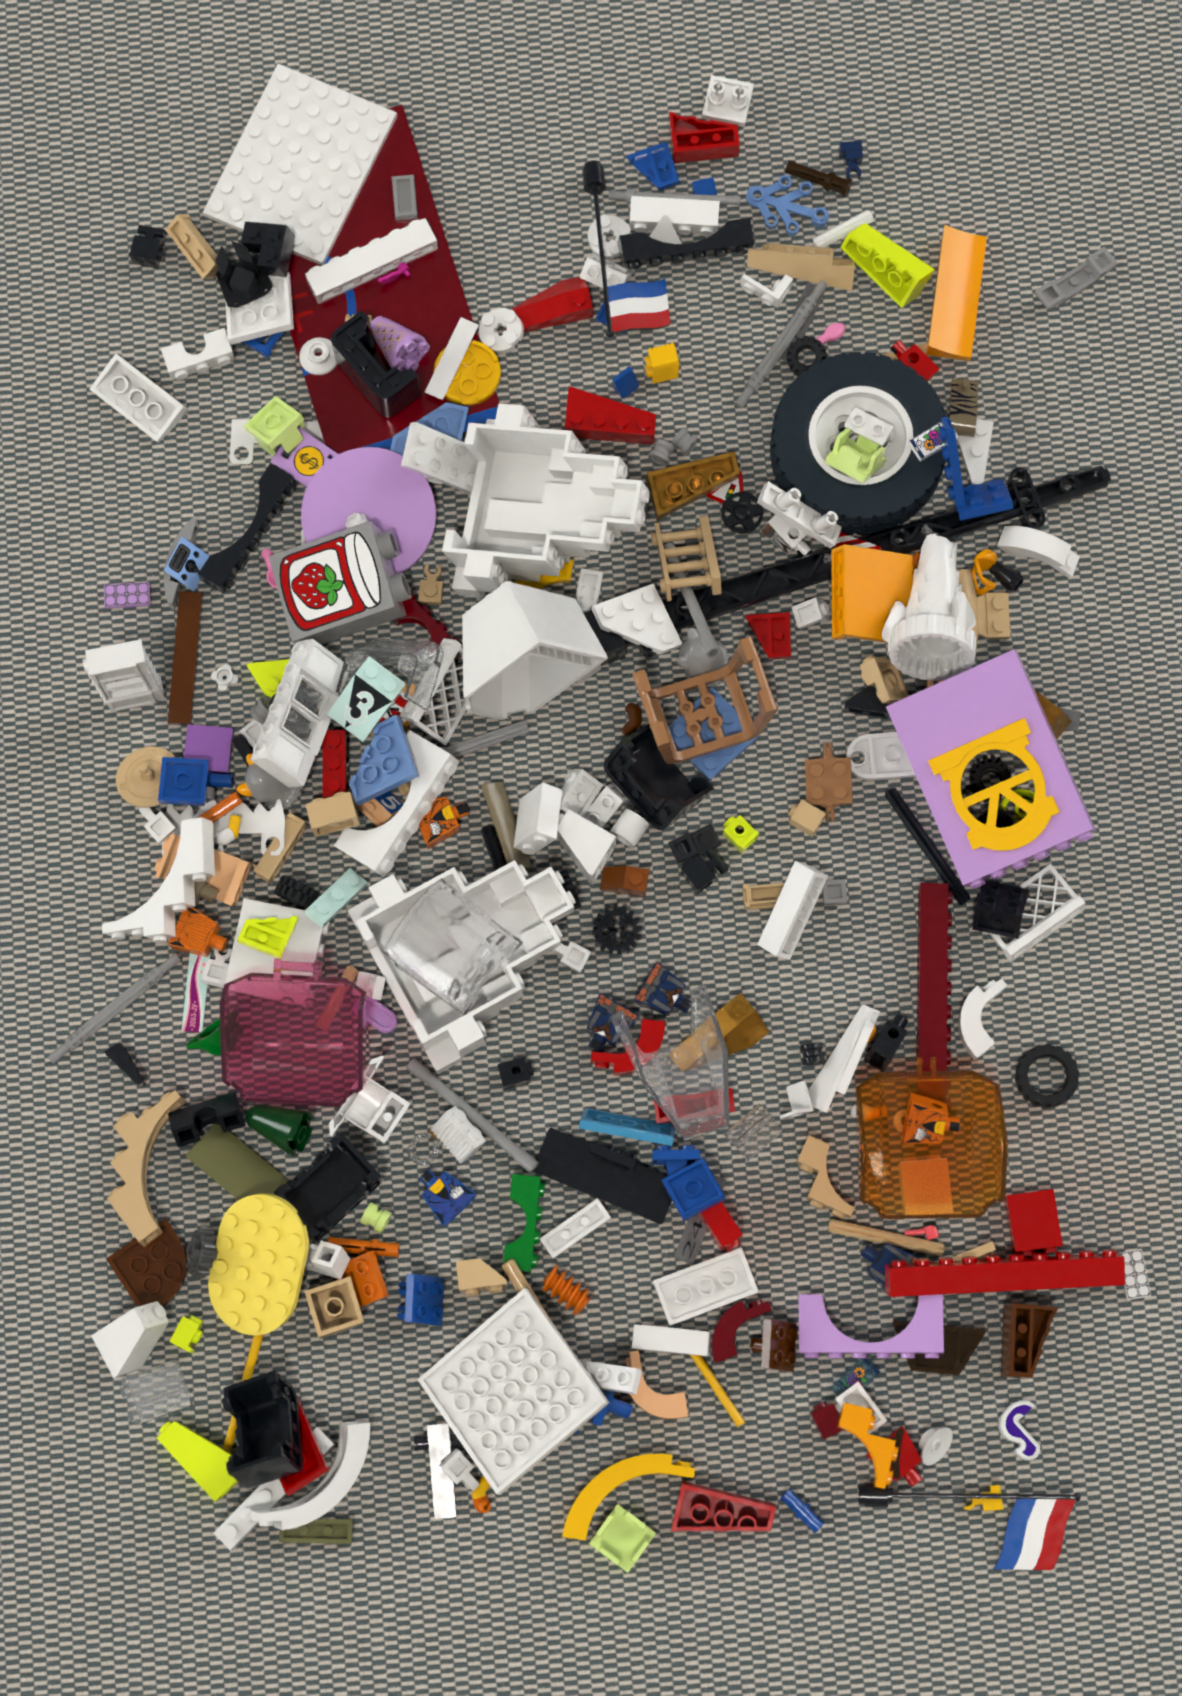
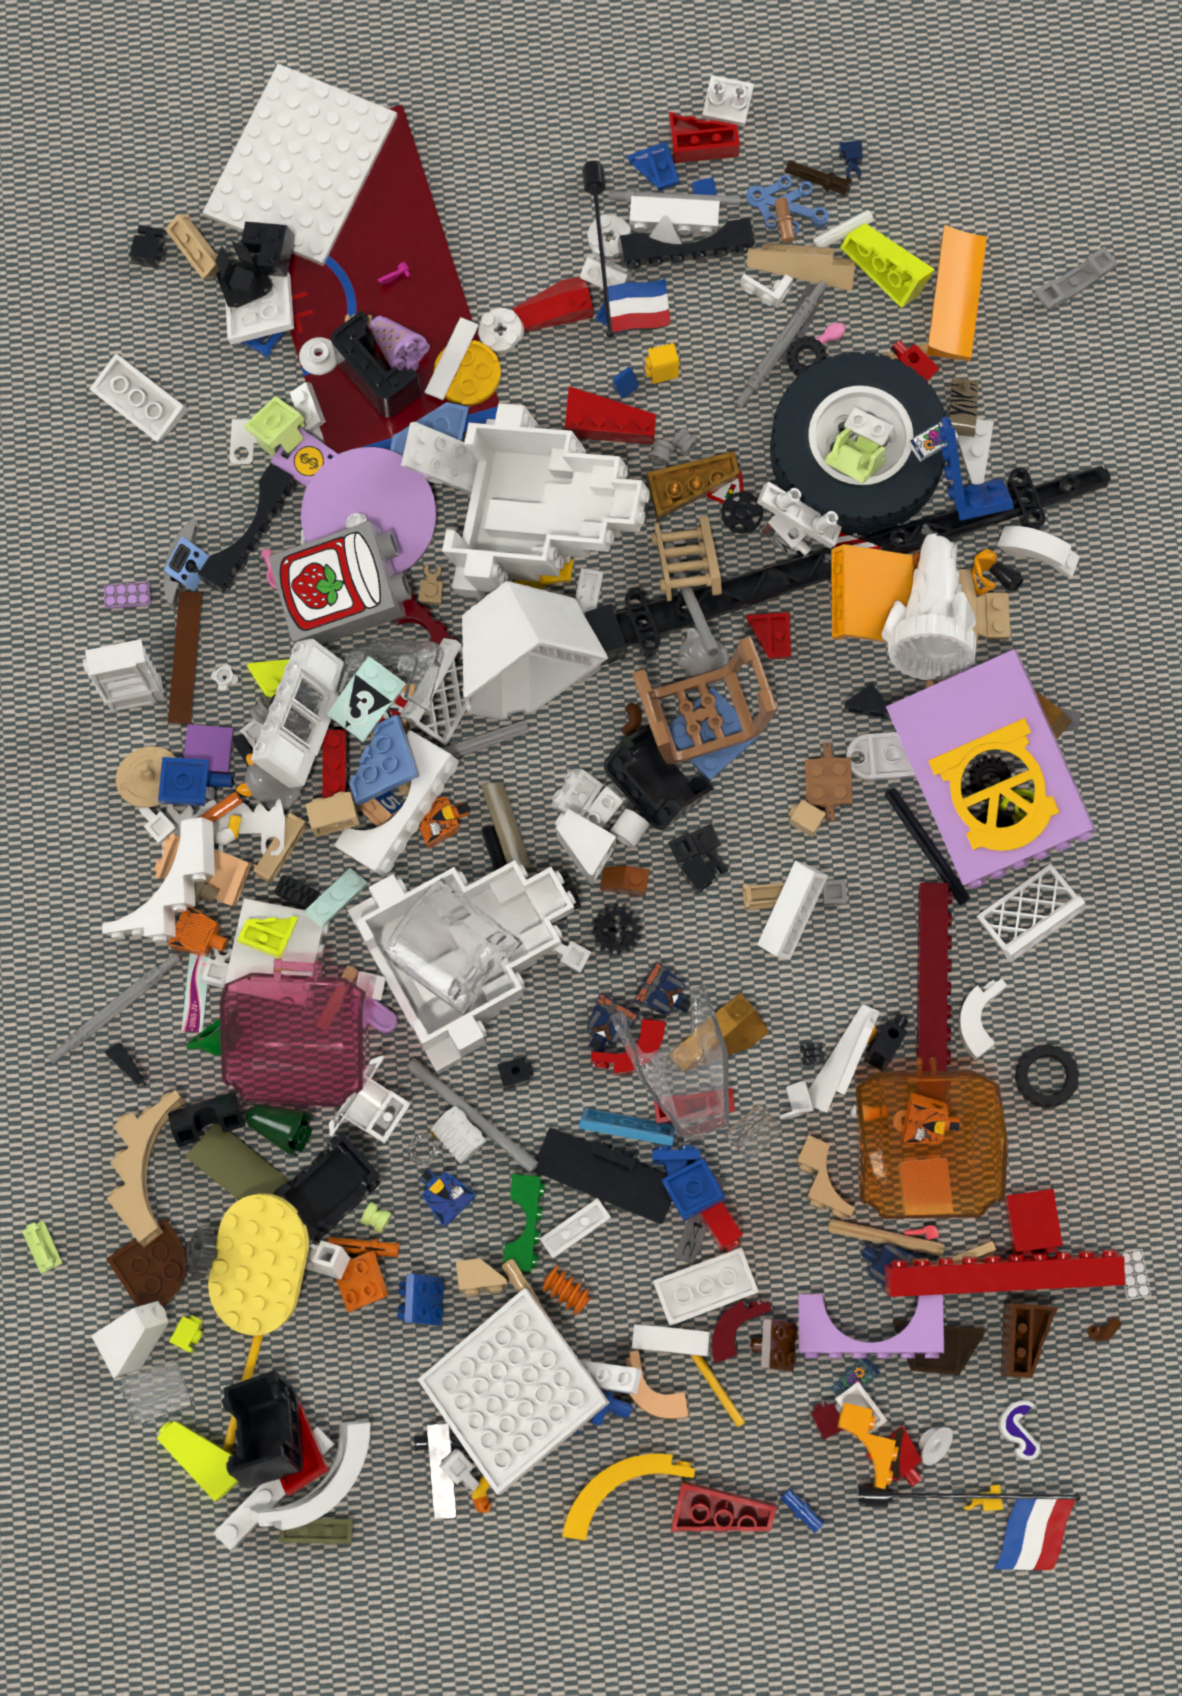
(42, 1246): none -> yellowish green hinge
(182, 364): white arch -> none
(308, 406): none -> white plate
(334, 1307): tan slope -> none
(371, 260): white brick -> none
(404, 197): light grey tile -> none
(538, 818): white brick -> none
(622, 1538): yellowish green panel -> none
(639, 619): white plate -> none
(743, 840): neon yellow brick -> none
(784, 220): none -> medium nougat axle
(811, 612): white bracket -> none
(885, 677): tan plate -> none
(1000, 909): black bracket -> none
(1104, 1333): none -> reddish brown arm

